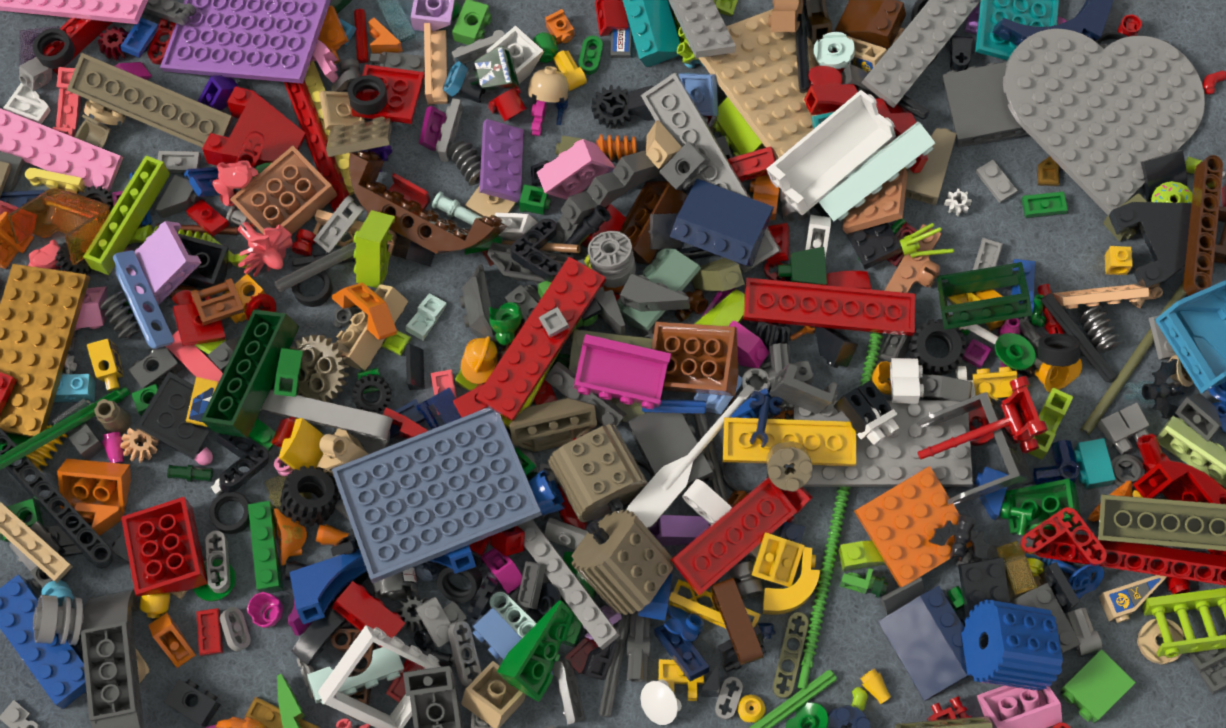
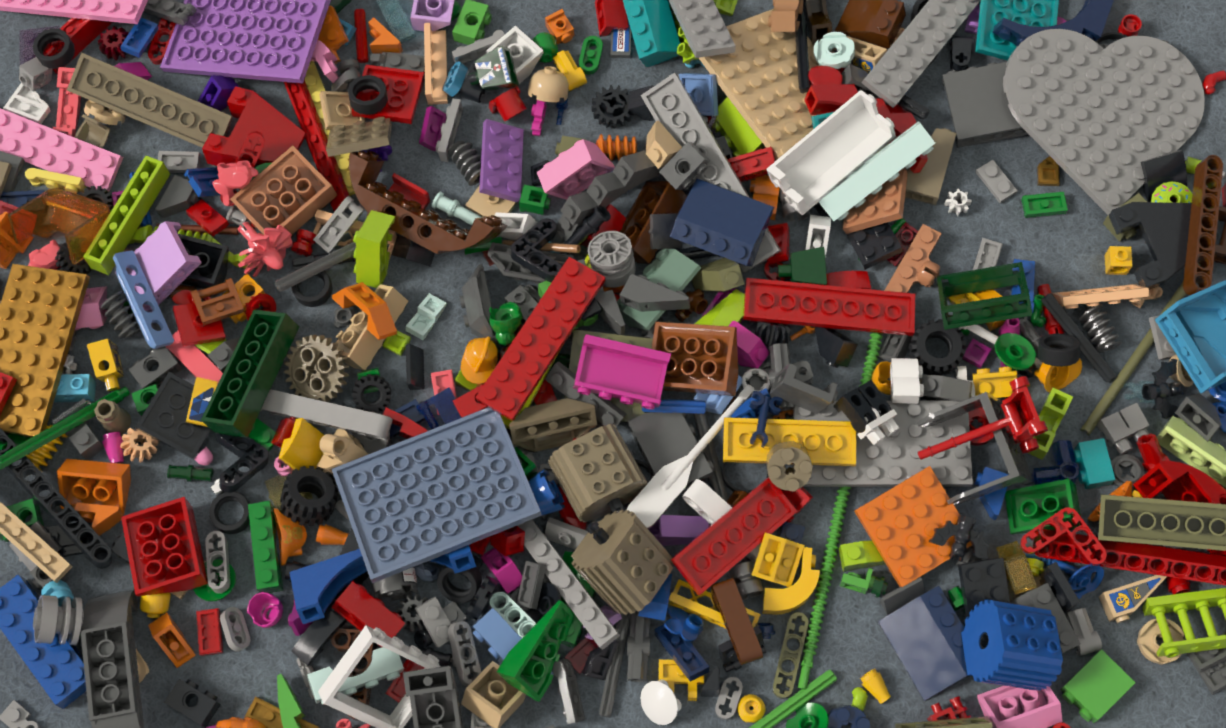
(288, 372): green slope -> none
(345, 545): black plate -> none
(553, 322): light grey plate -> none
(910, 243): lime plant -> none
(1024, 515): green piece -> none

